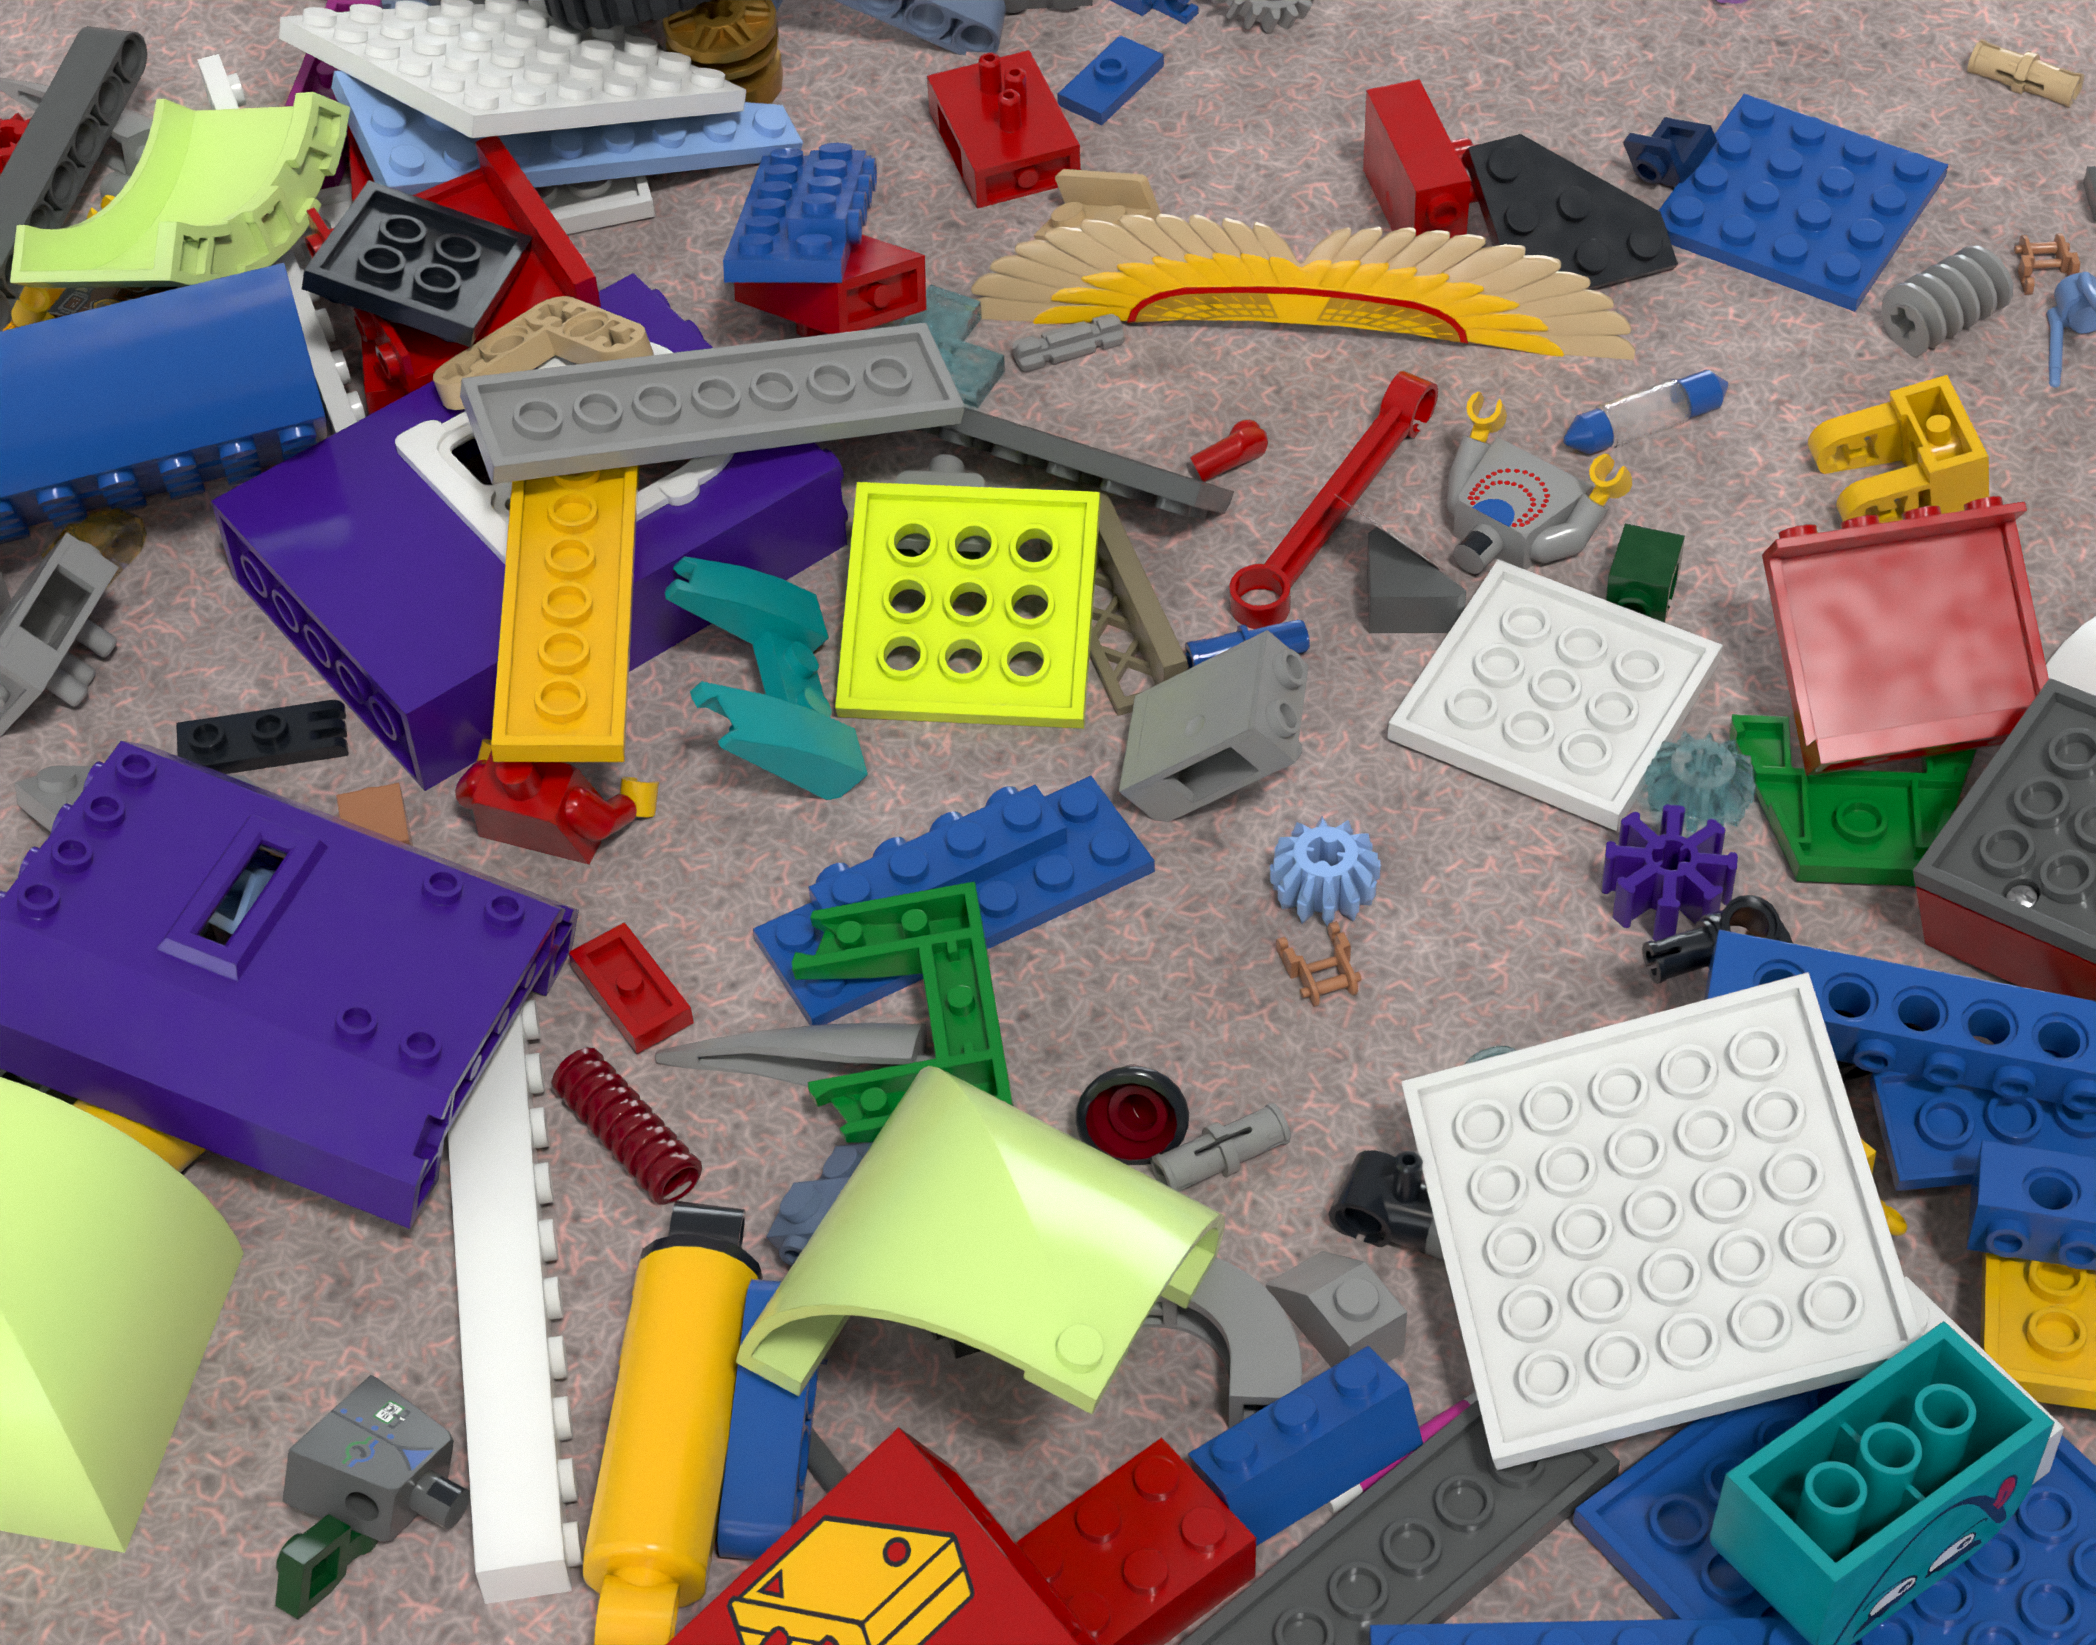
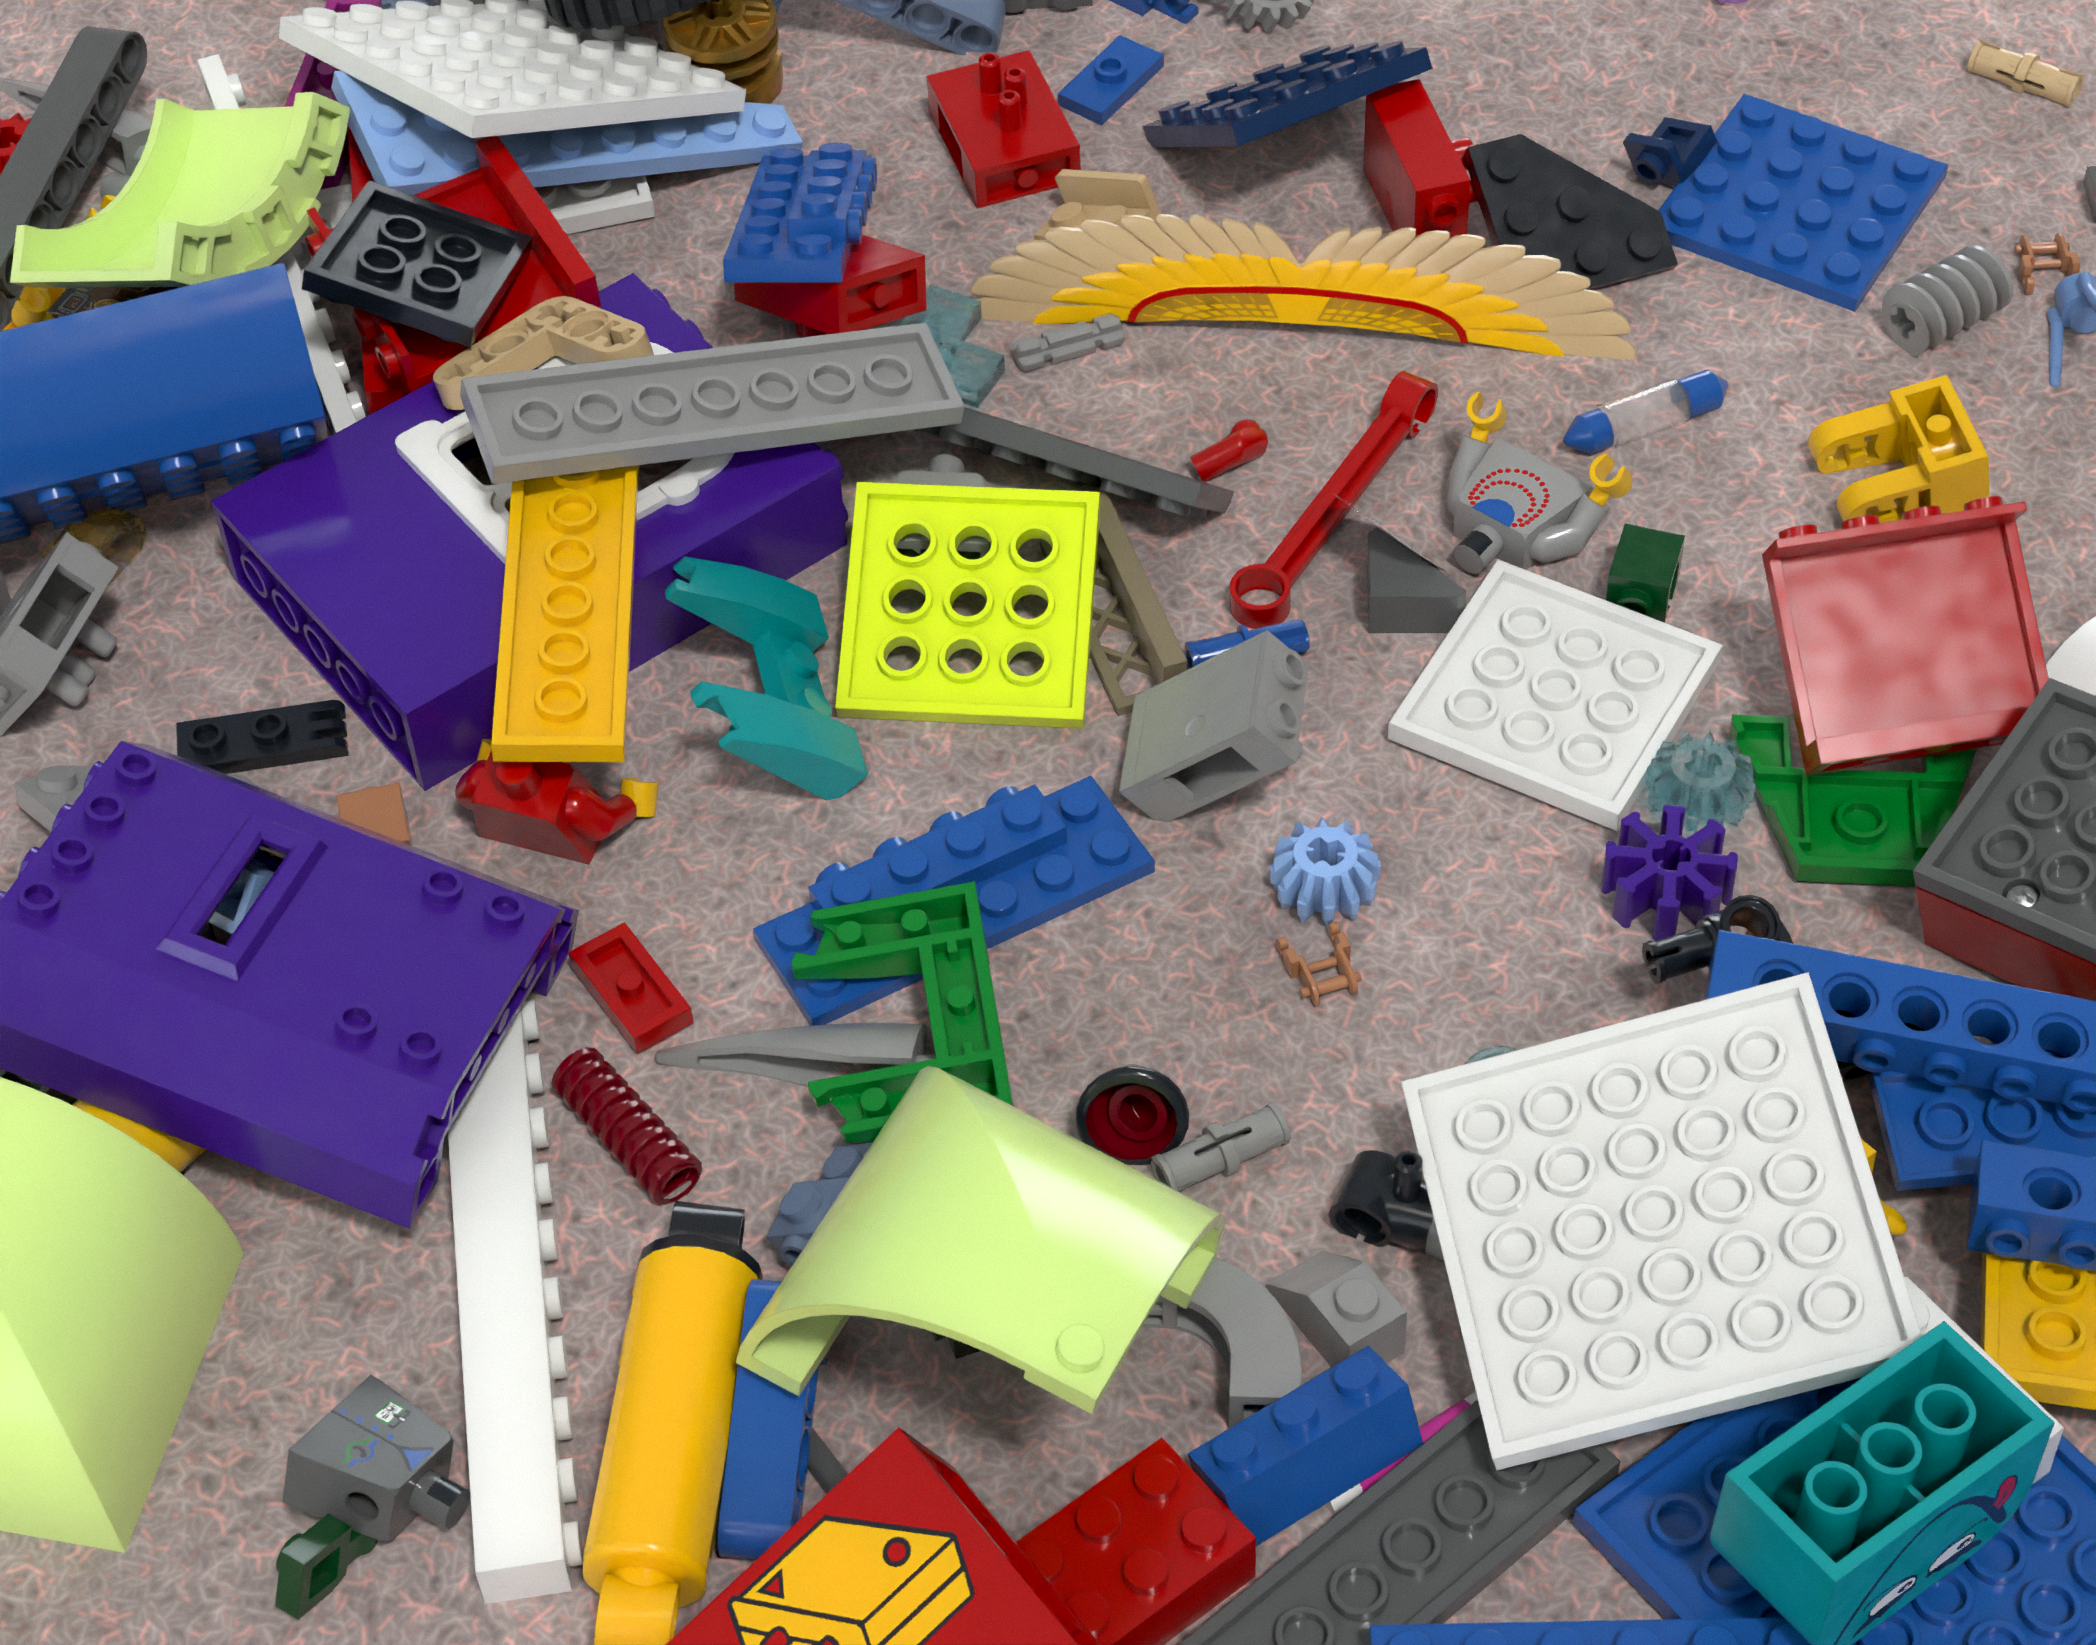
(1286, 95): none -> dark blue plate

